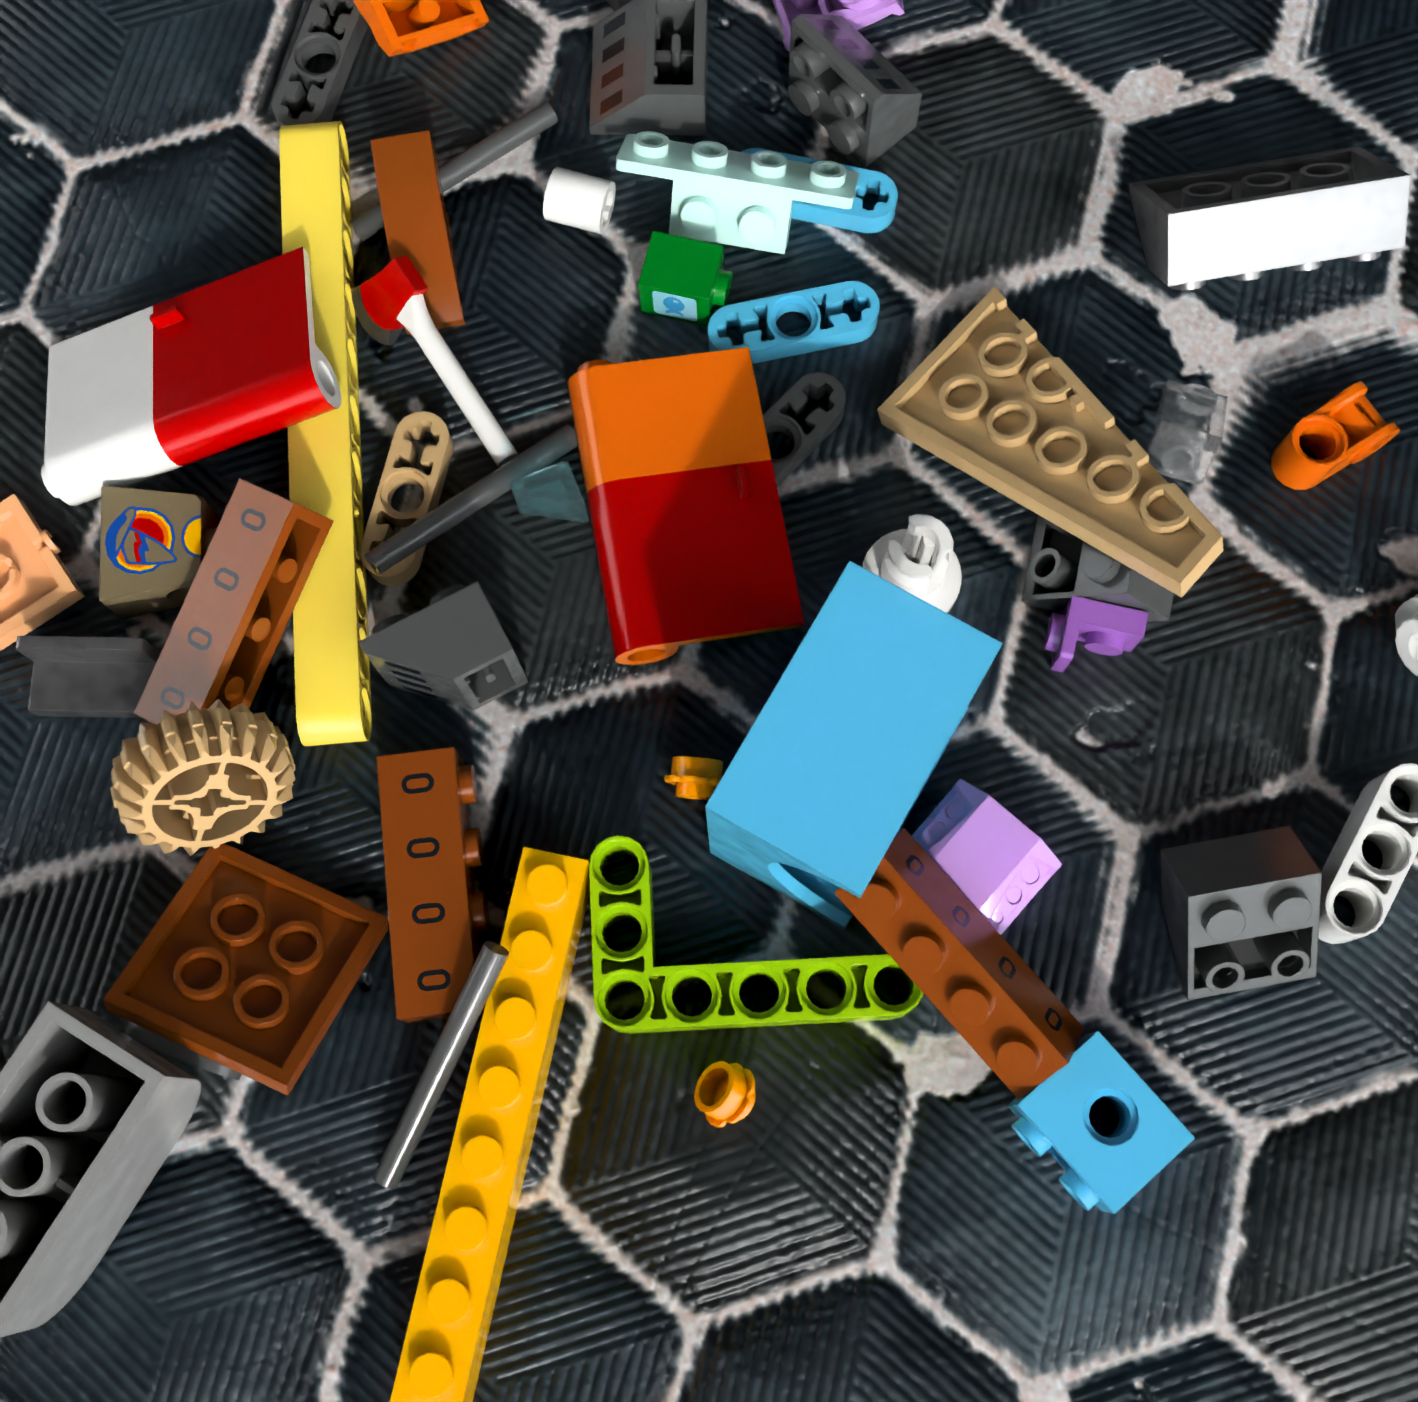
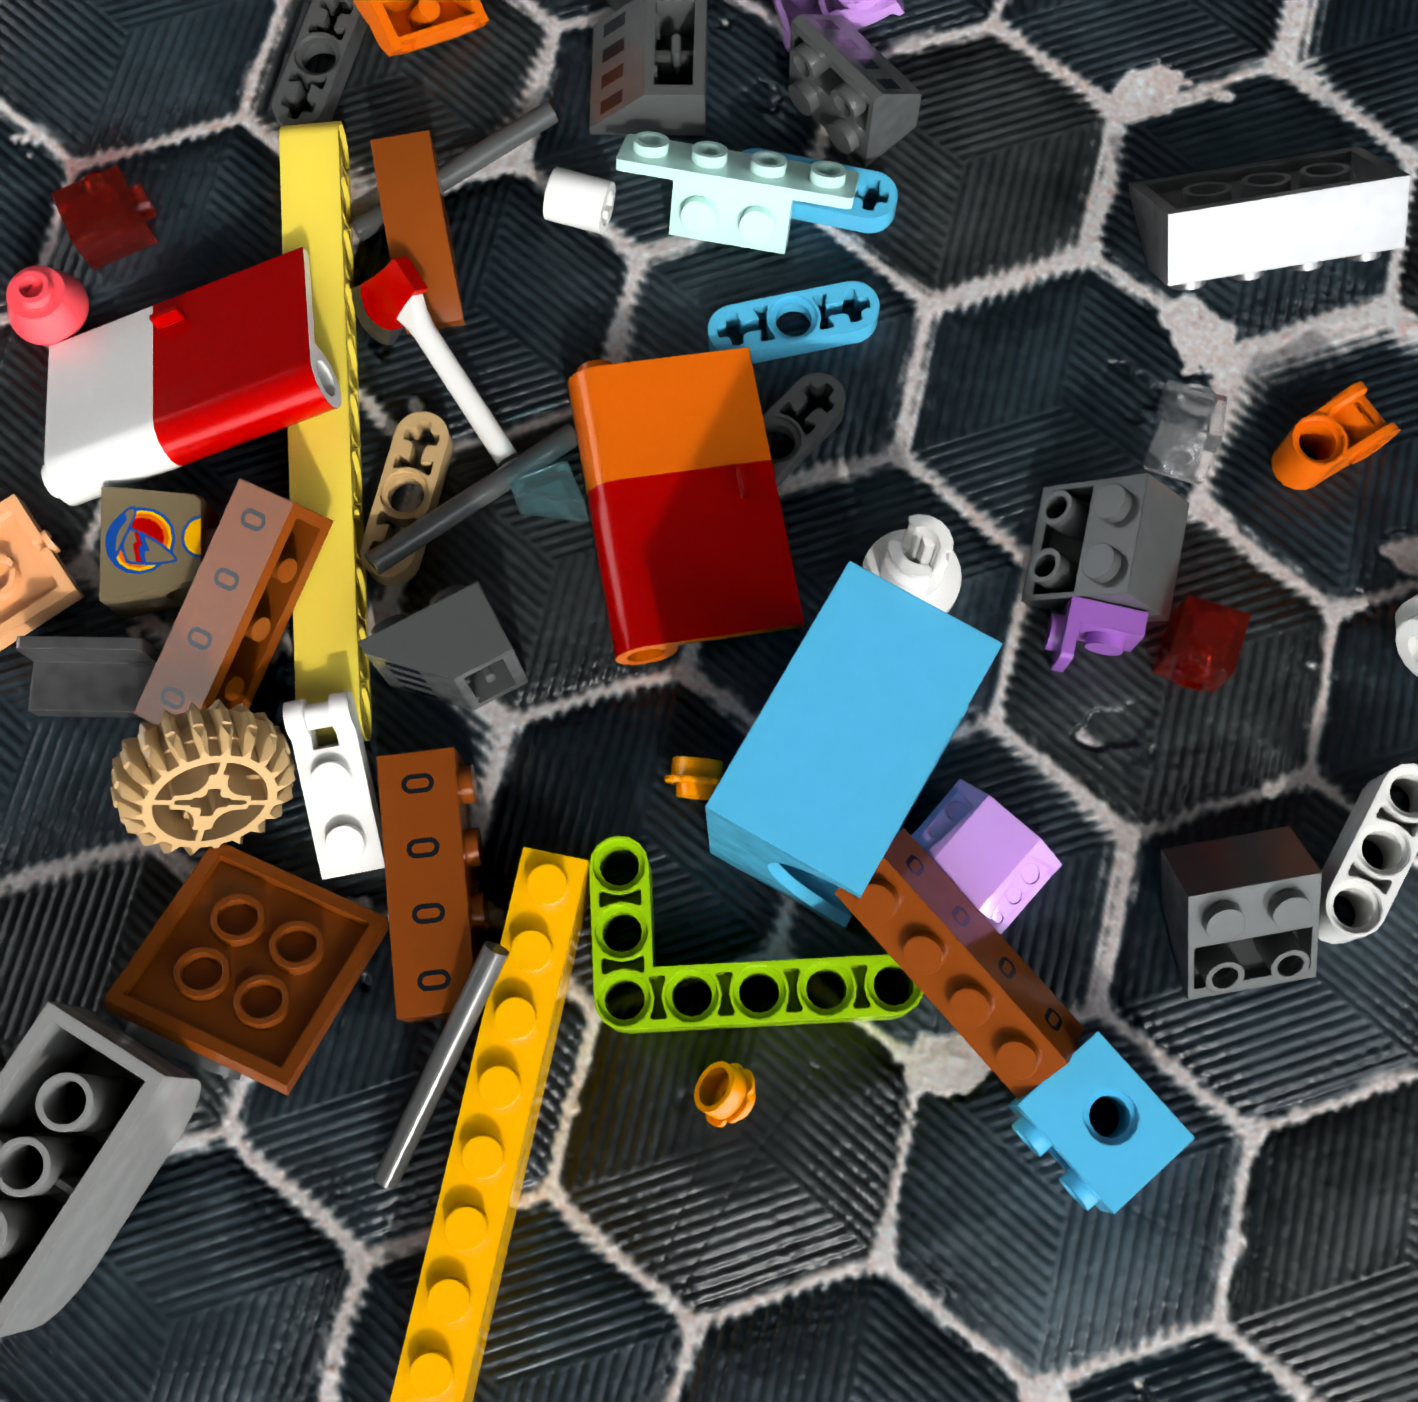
(46, 305): none -> coral cone
(106, 216): none -> clear red brick
(336, 785): none -> white plate
(683, 279): green brick -> none
(1039, 436): tan wing -> none
(1201, 644): none -> clear red brick

